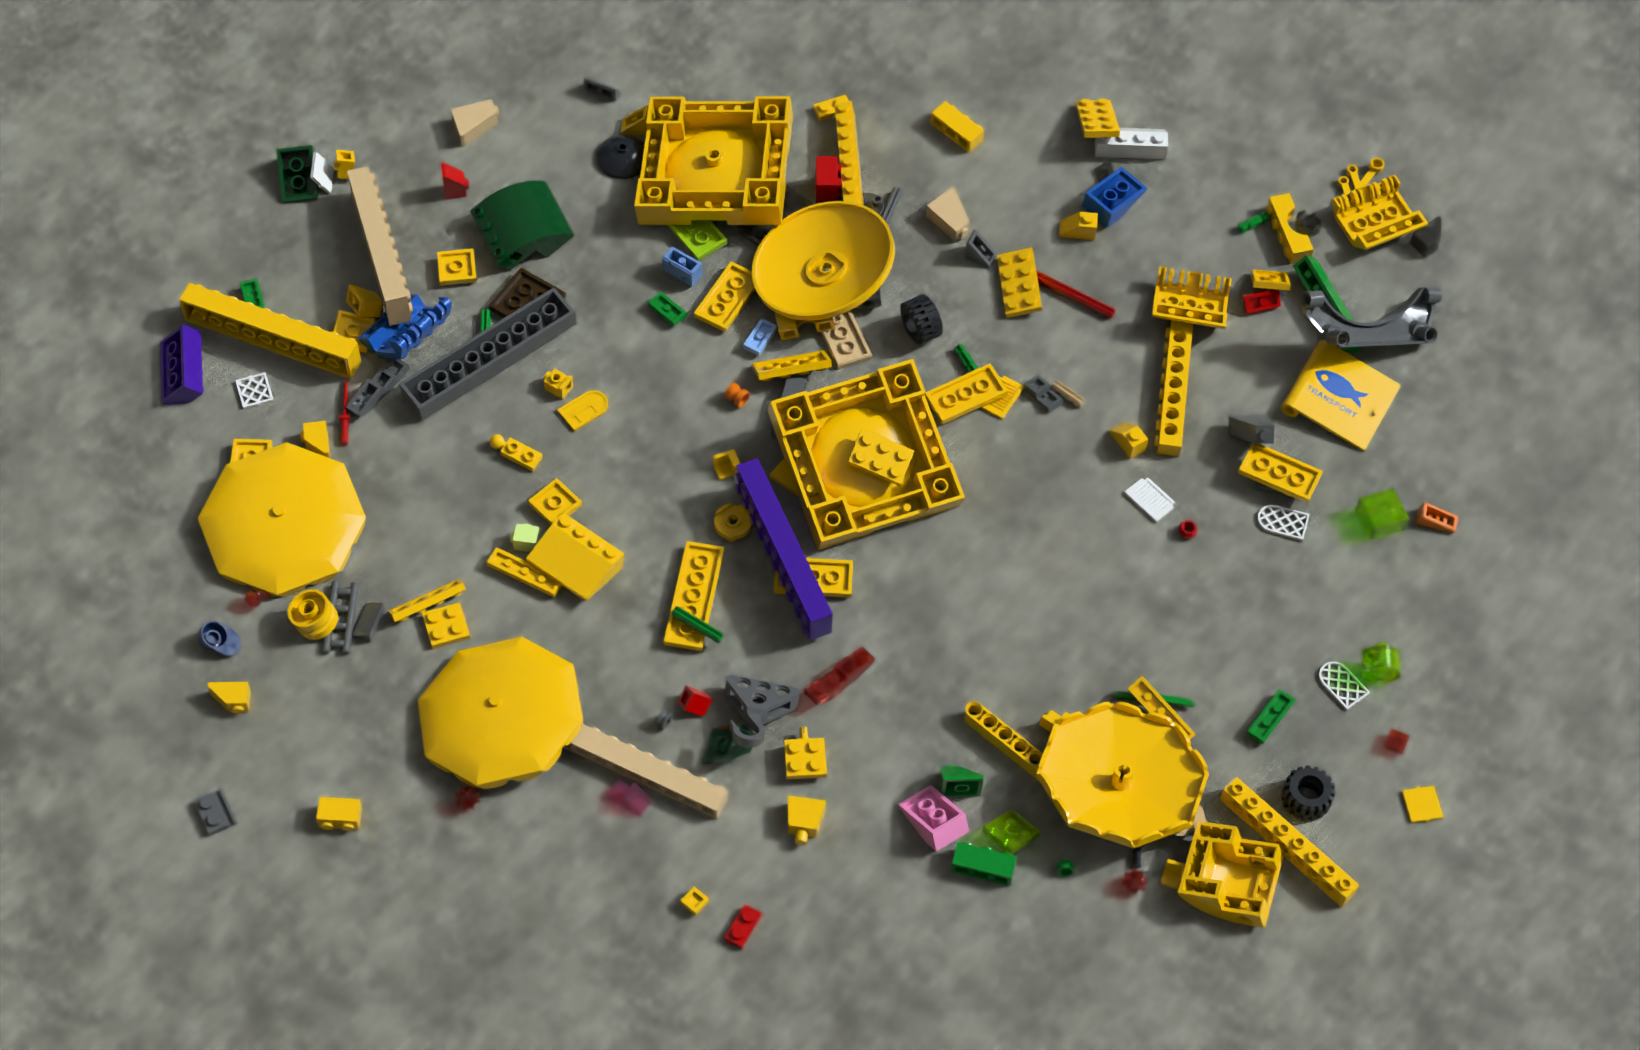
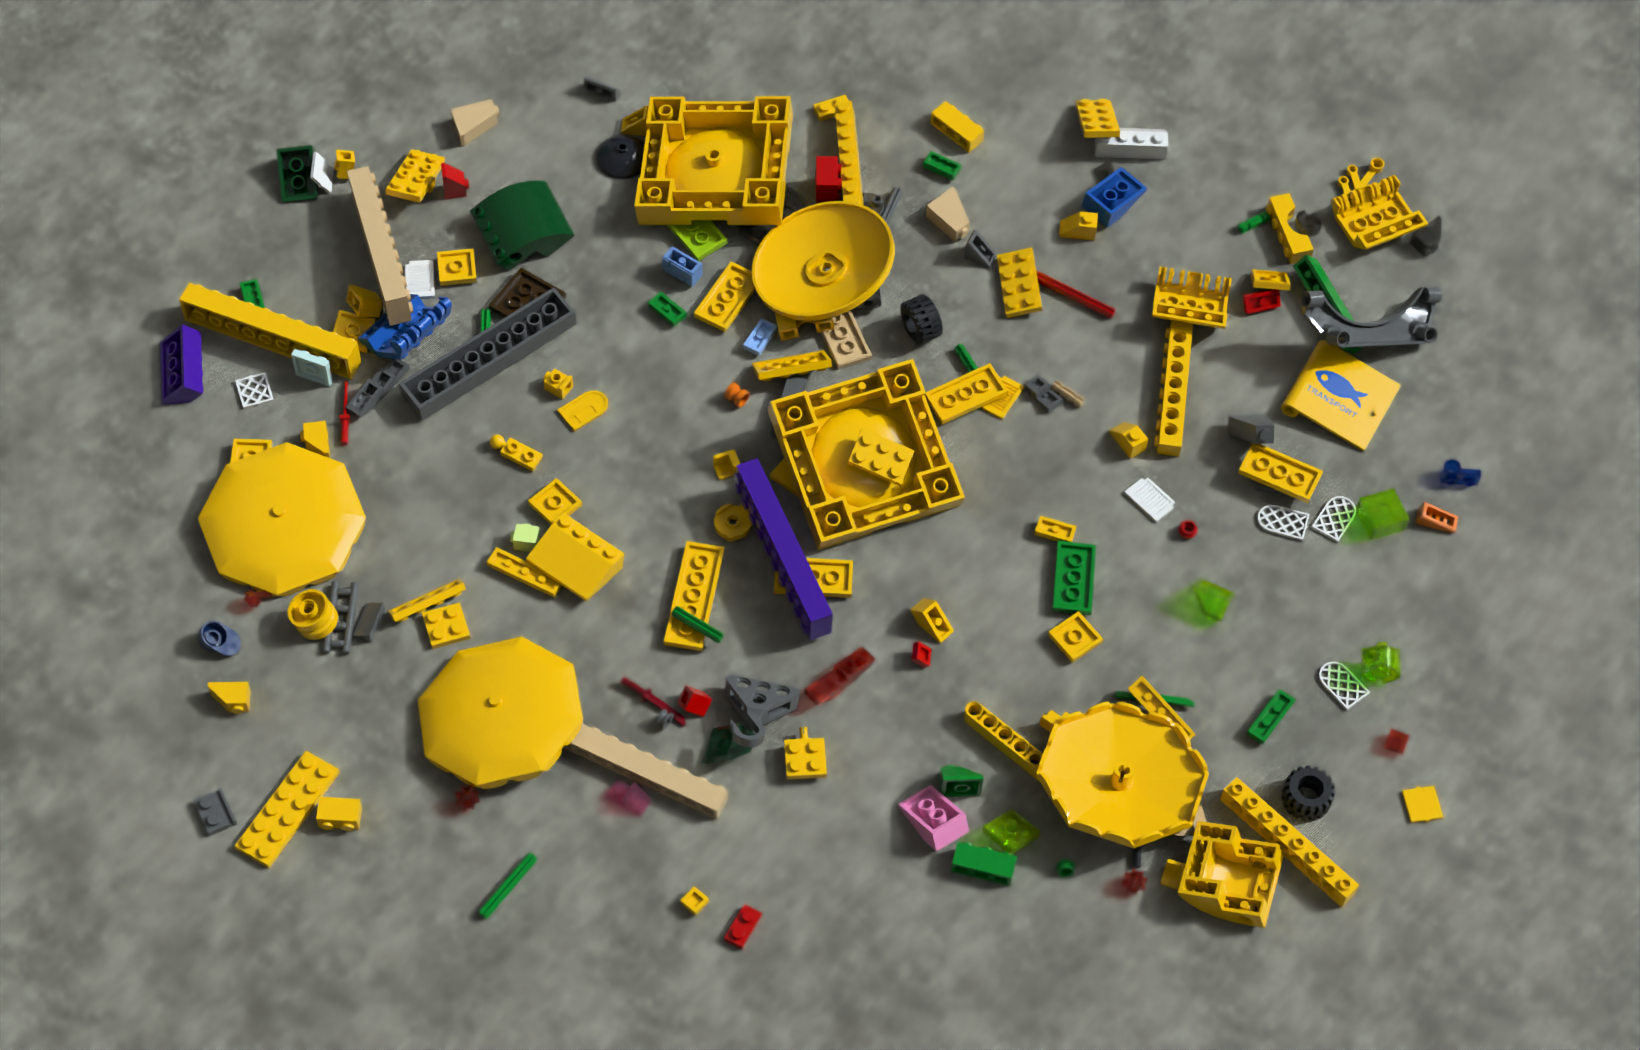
(287, 809): none -> yellow plate
(312, 367): none -> light aqua plate
(415, 176): none -> yellow plate
(420, 278): none -> white window
(507, 885): none -> green axle
(648, 696): none -> dark red sword
(804, 817): yellow torso -> none
(921, 654): none -> red plate
(932, 619): none -> yellow slope
(942, 165): none -> green plate
(1055, 529): none -> yellow plate
(1074, 578): none -> green plate
(1075, 637): none -> yellow plate
(1213, 599): none -> clear neon green slope
(1349, 520): none -> white window
(1459, 475): none -> clear blue plate

